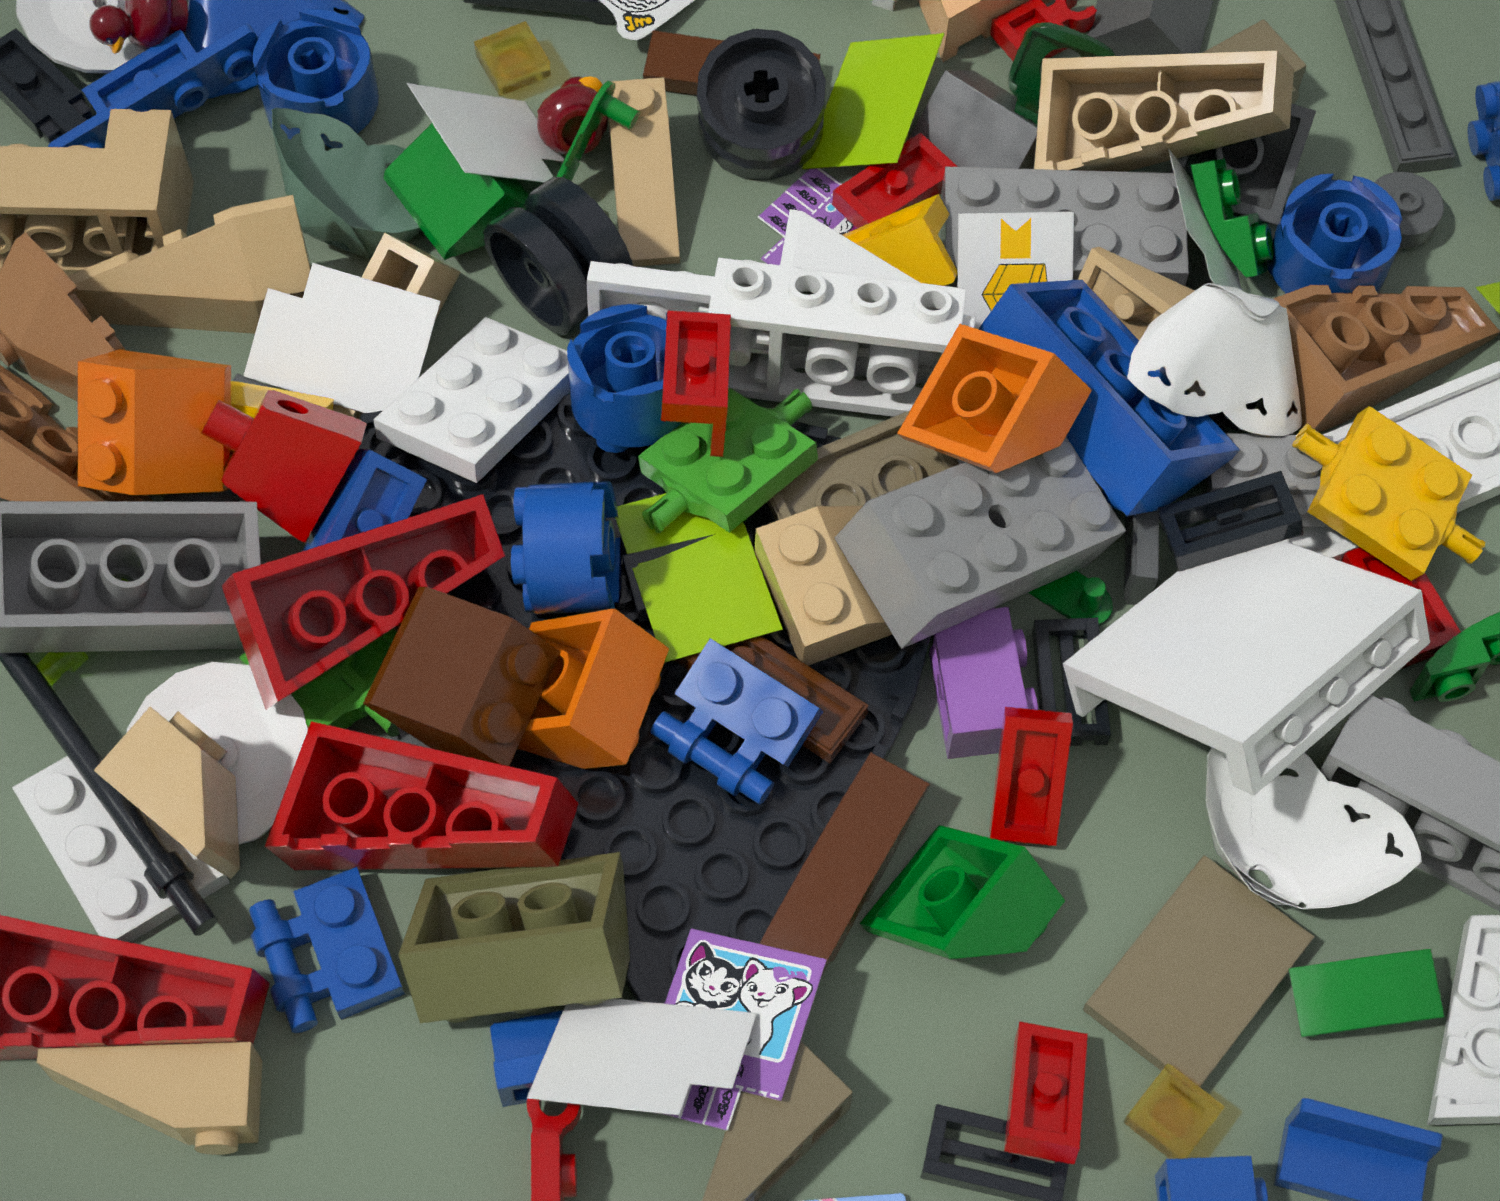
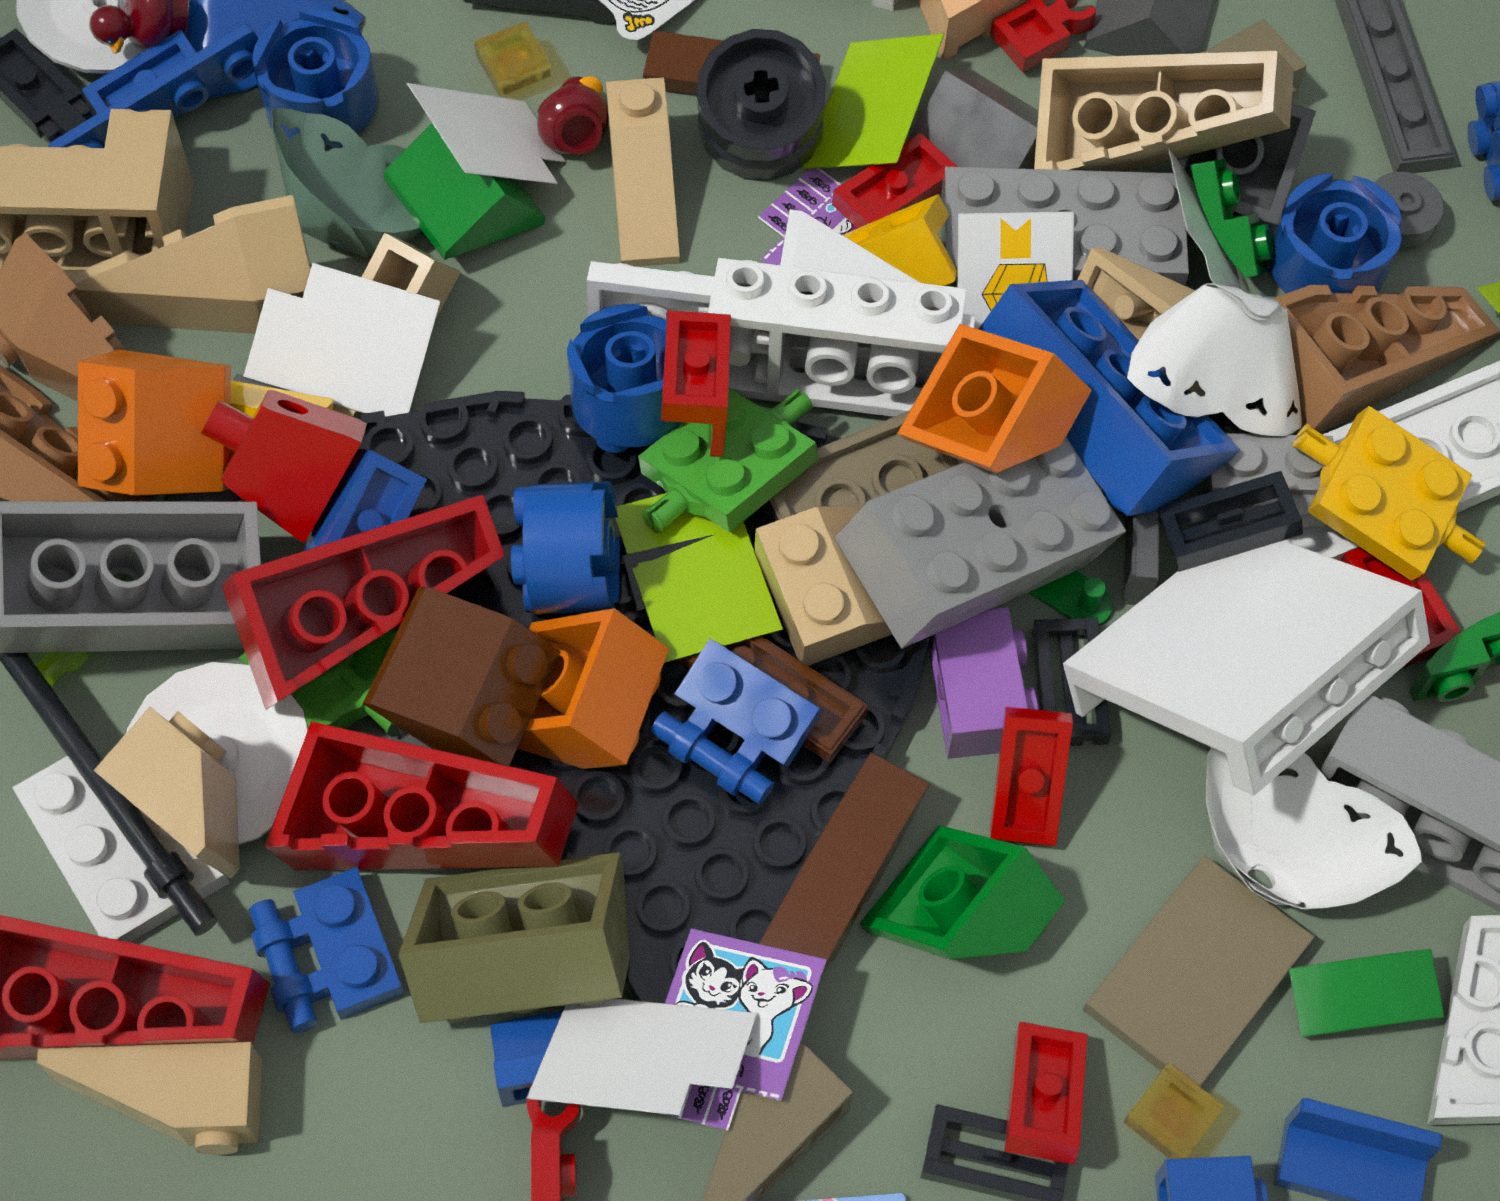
(477, 400): white plate -> none
(549, 250): black wheel -> none
(603, 104): green piece -> none
(1036, 43): dark green piece -> none

